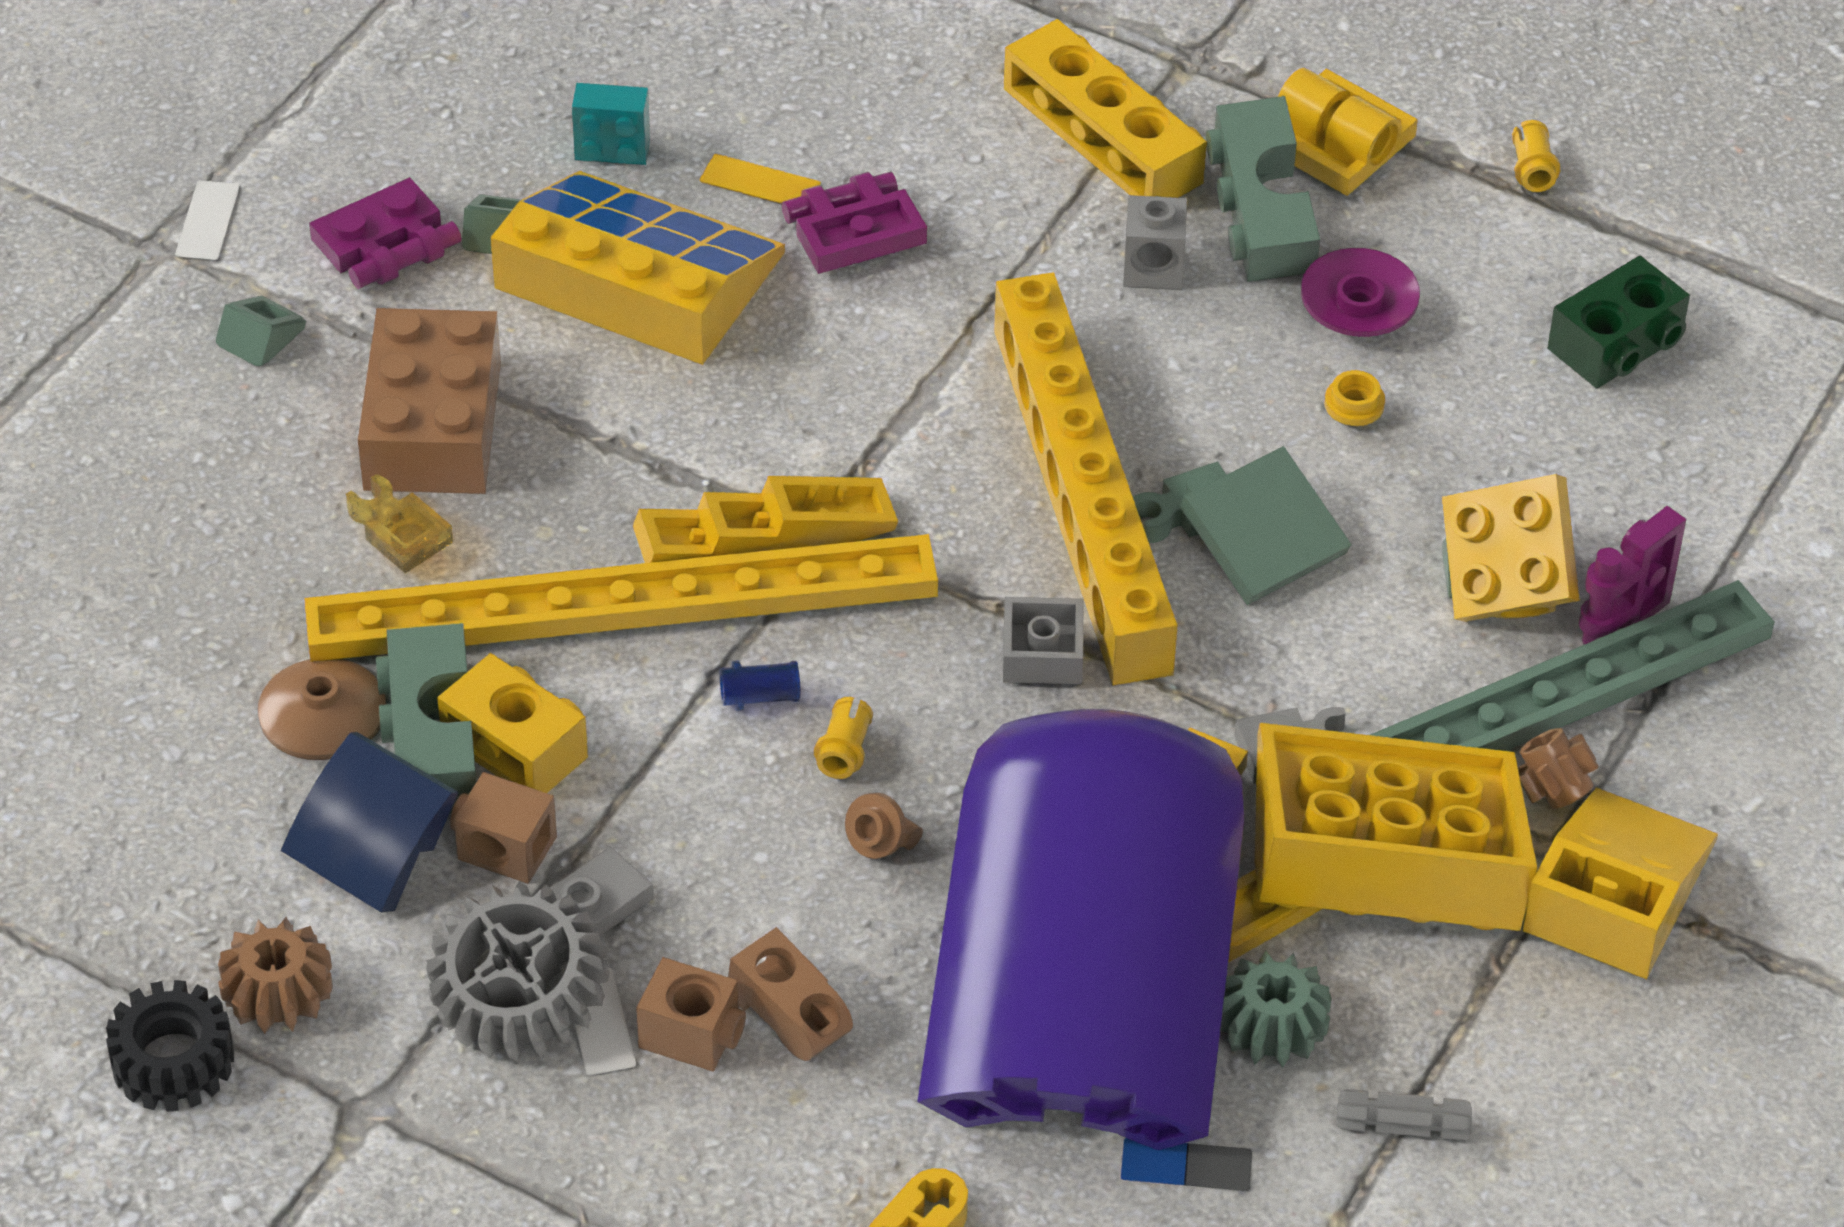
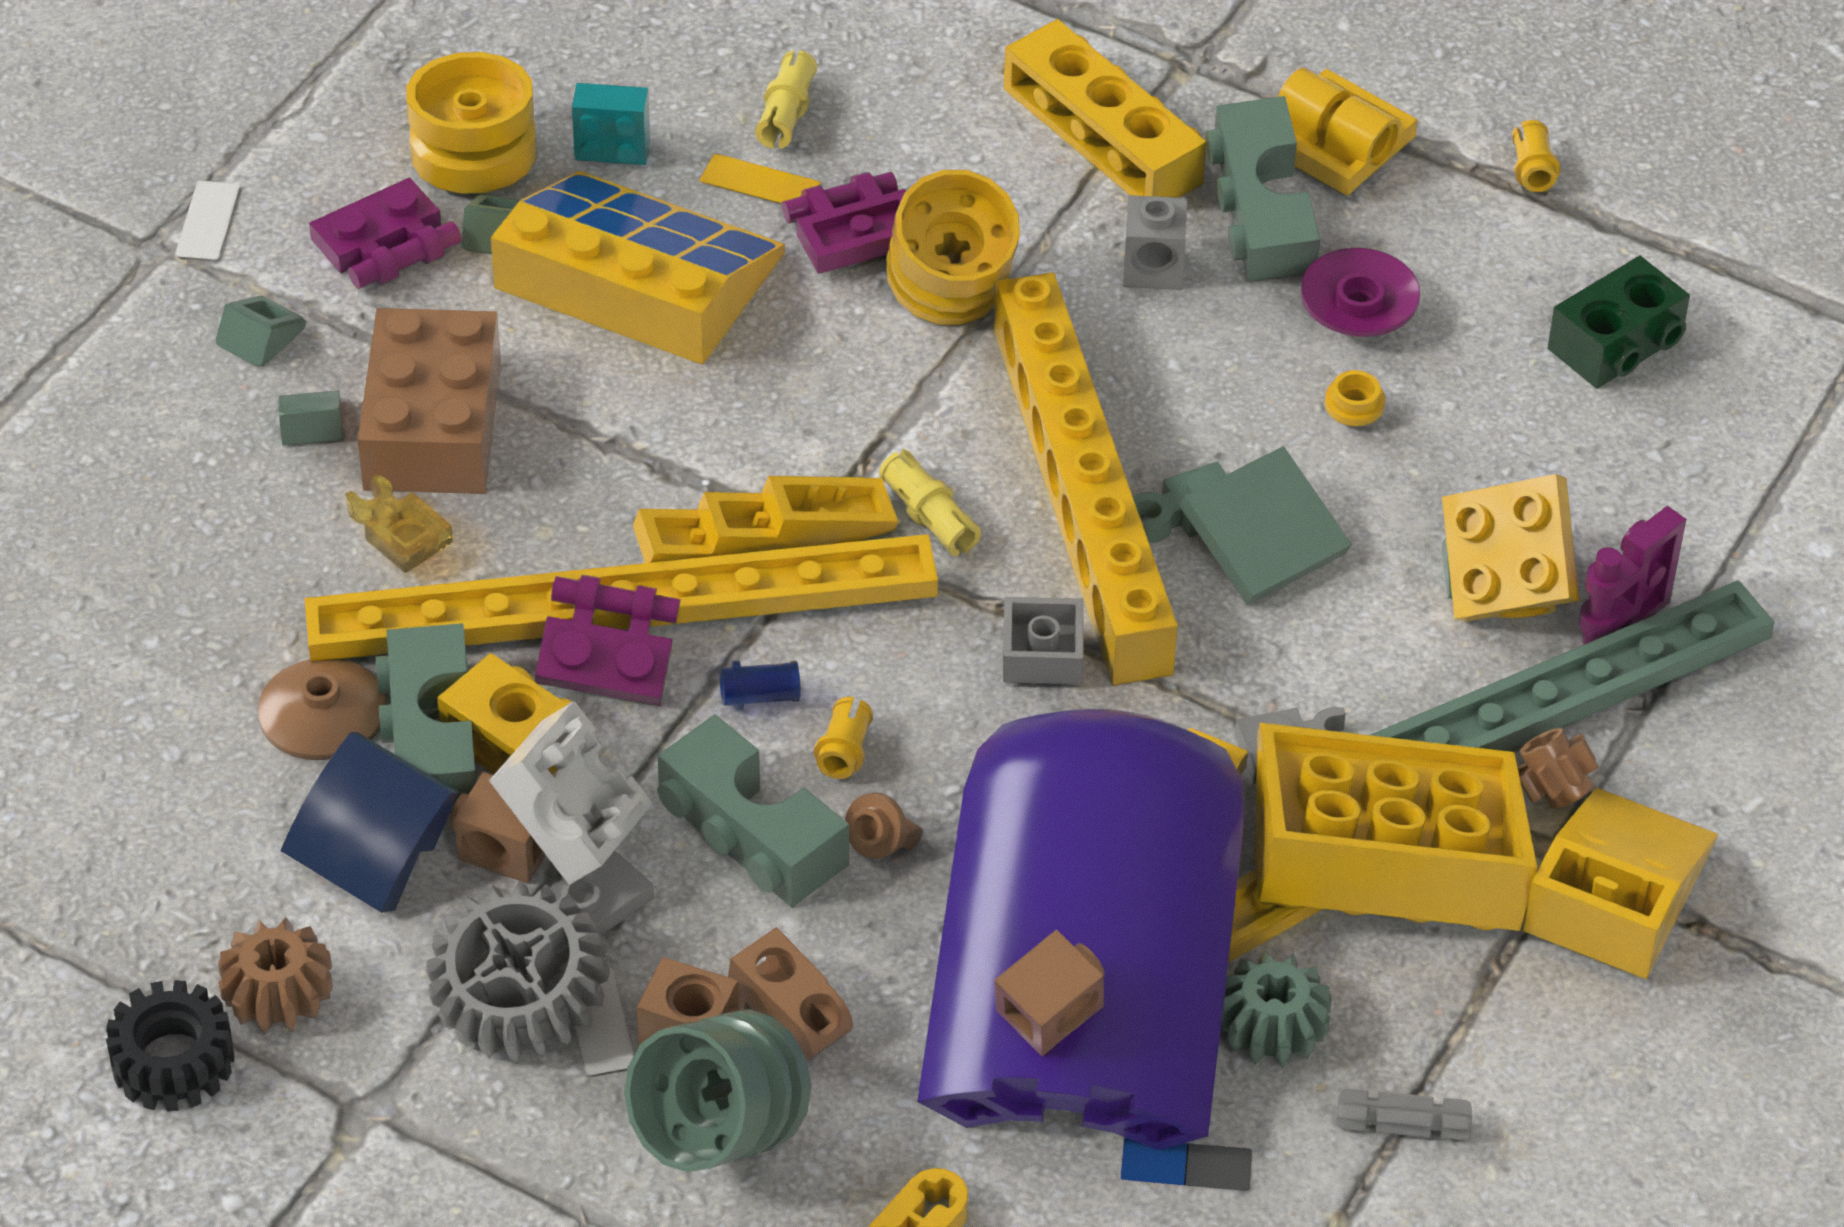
(310, 417): none -> sand green slope
(471, 122): none -> yellow wheel
(555, 802): none -> white brick
(604, 658): none -> magenta plate
(717, 1090): none -> sand green wheel
(782, 845): none -> sand green arch
(786, 99): none -> light yellow pin
(930, 502): none -> light yellow pin
(952, 246): none -> yellow wheel
(1050, 991): none -> medium nougat brick

